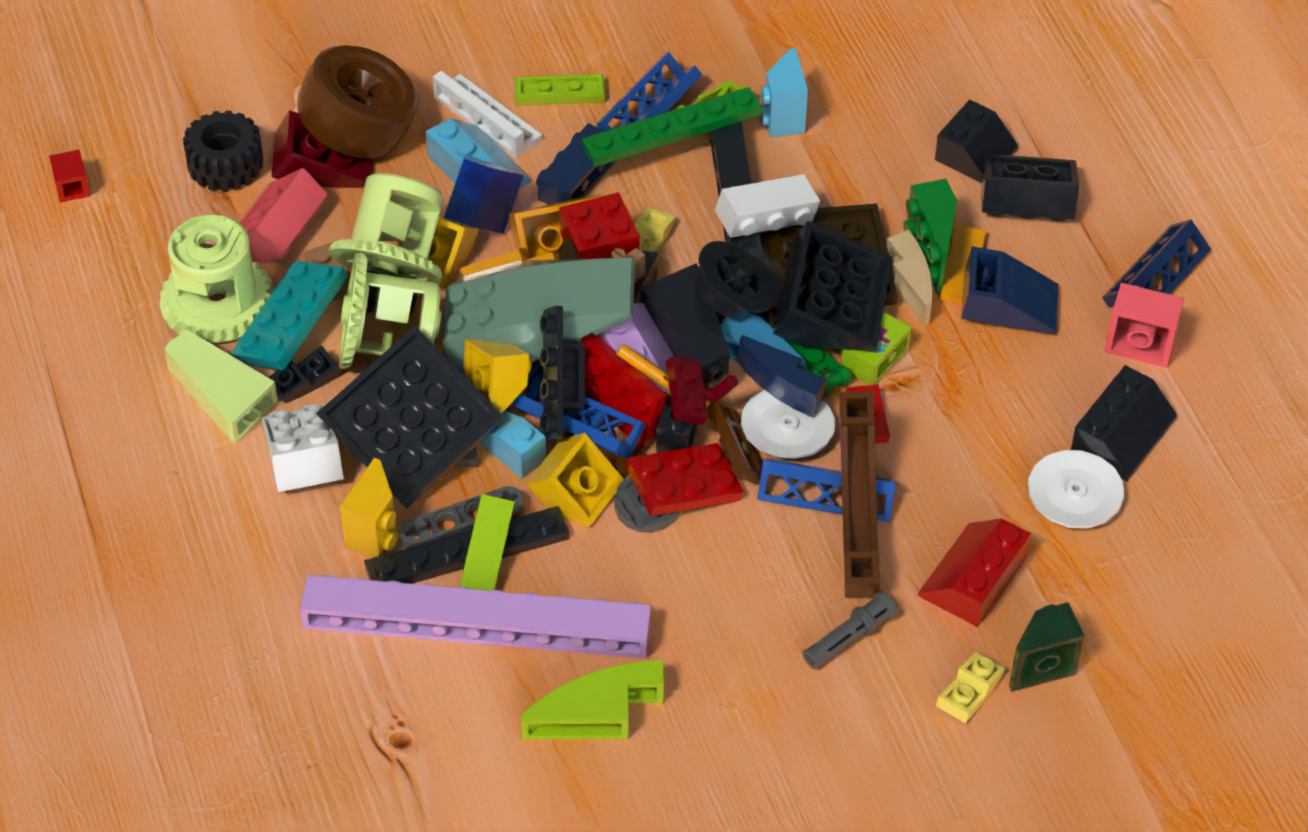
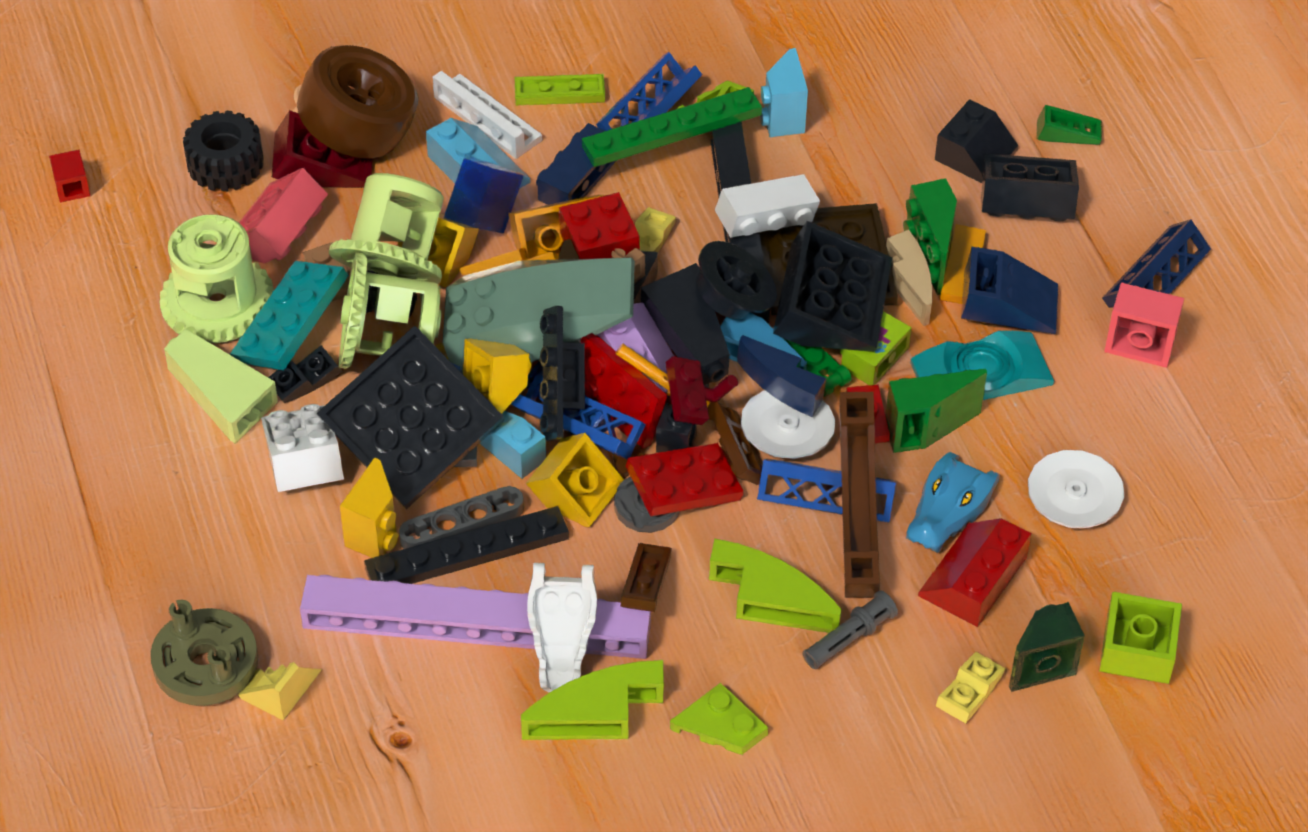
(197, 633): none -> olive piece
(278, 689): none -> light yellow slope
(487, 543): lime tile -> none
(561, 620): none -> white animal
(646, 577): none -> reddish brown tile
(721, 721): none -> lime wing
(772, 589): none -> lime slope
(932, 407): none -> green slope
(950, 500): none -> dark azure animal
(1009, 357): none -> teal slope
(1059, 124): none -> green slope
(1125, 422): black slope -> none
(1140, 637): none -> lime brick

